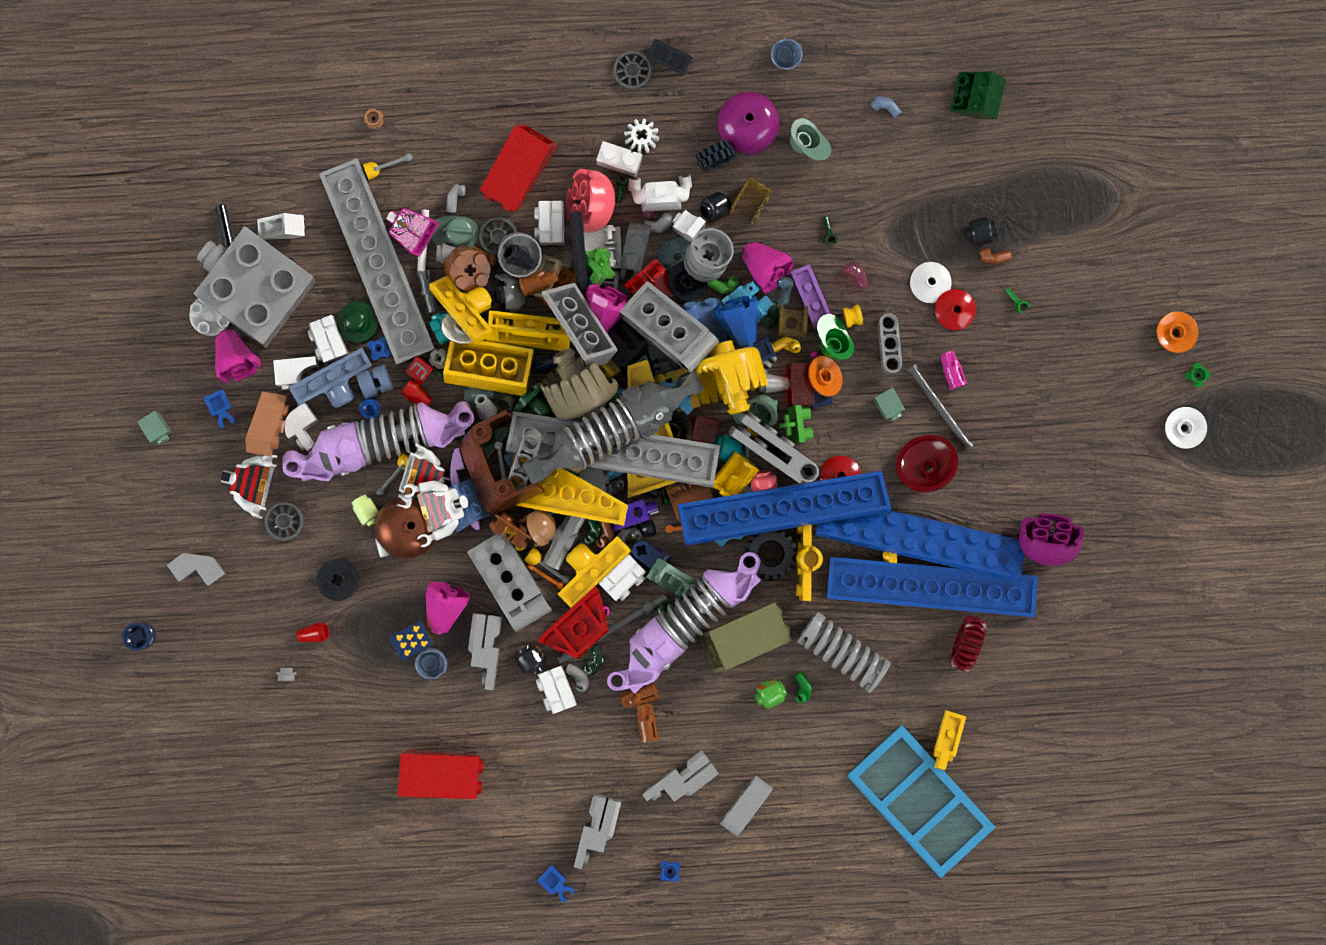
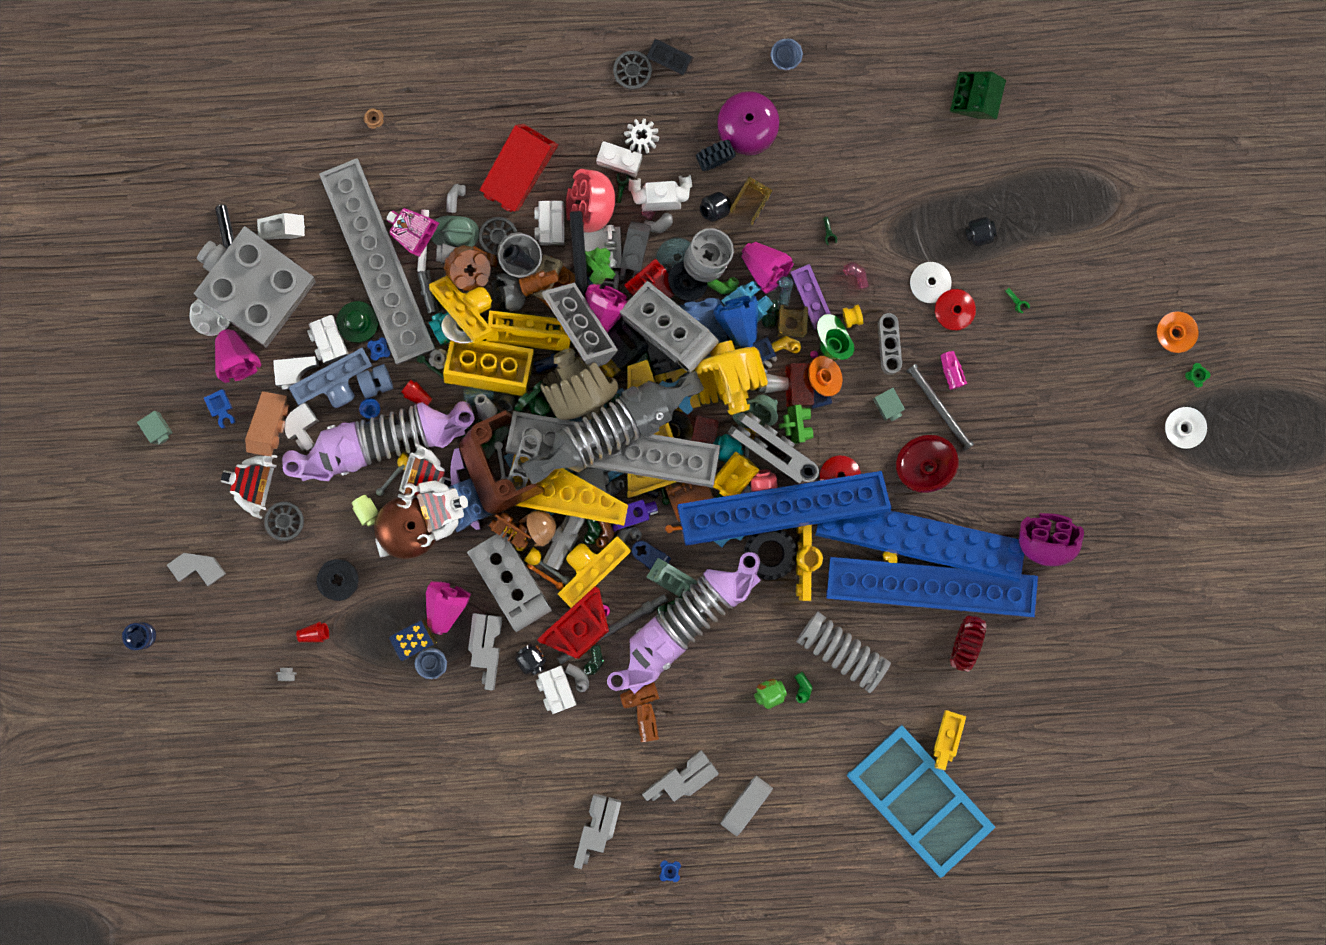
(372, 169): hinge -> none
(419, 370): red tile -> none
(439, 775): red slope -> none
(553, 881): blue plate -> none
(622, 578): white brick -> none
(648, 528): black hinge -> none
(688, 225): white arch -> none
(745, 637): olive slope -> none
(808, 140): sand green piece -> none
(886, 103): sand blue arm -> none
(995, 258): dark orange arm -> none

